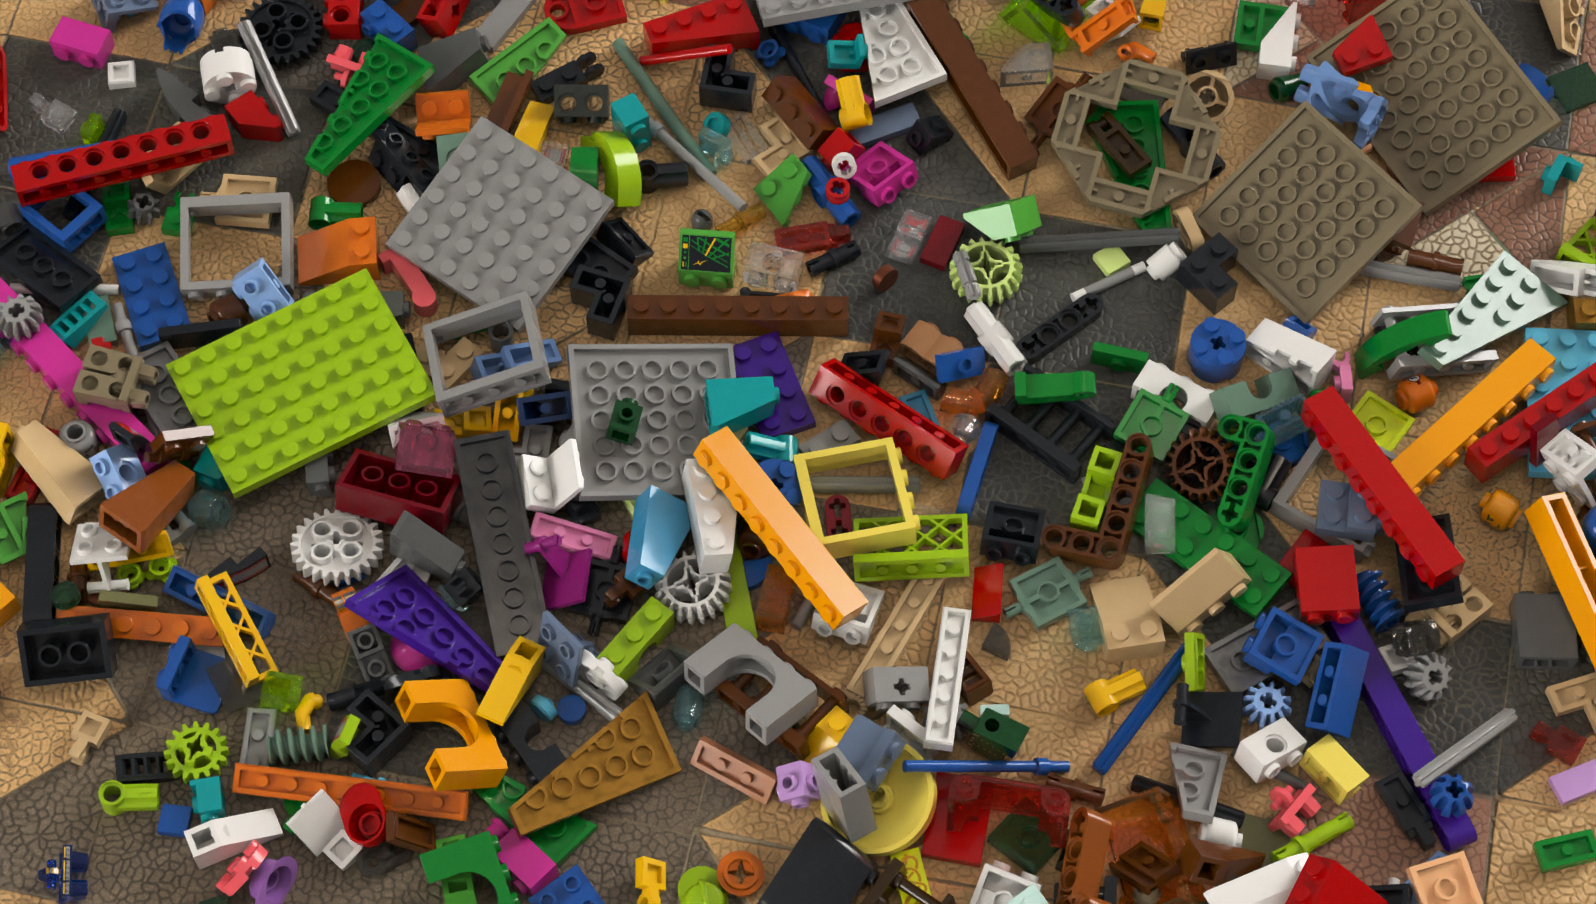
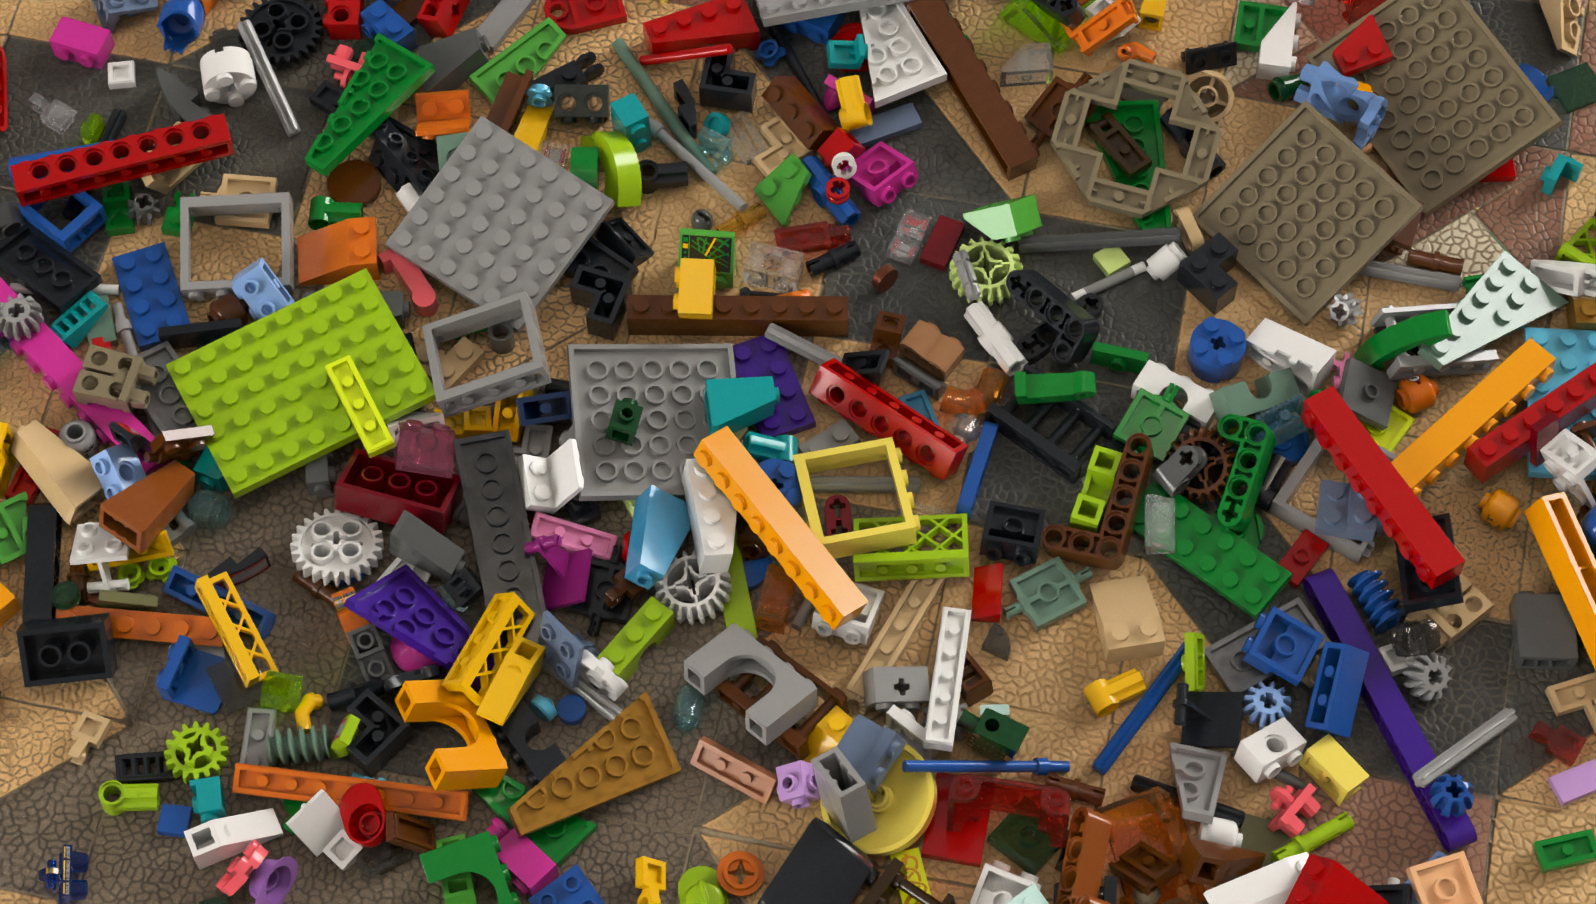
(253, 120): red slope -> none
(360, 406): none -> neon yellow tile
(486, 640): none -> yellow fence
(512, 356): medium blue slope -> none
(539, 95): none -> medium azure plate
(661, 676): dark grey slope -> none
(687, 109): none -> black slope
(696, 288): none -> yellow brick
(799, 345): none -> light grey axle
(928, 132): black bracket -> none
(960, 364): blue plate -> none
(1029, 290): none -> black beam
(1085, 628): clear light blue bracket -> none
(1176, 472): none -> dark grey piece
(1201, 591): tan slope -> none
(1297, 325): blue plate -> none
(1326, 584): red brick -> none
(1345, 309): none -> light grey gear
(1367, 393): none -> dark grey plate
(1406, 809): black hinge -> none

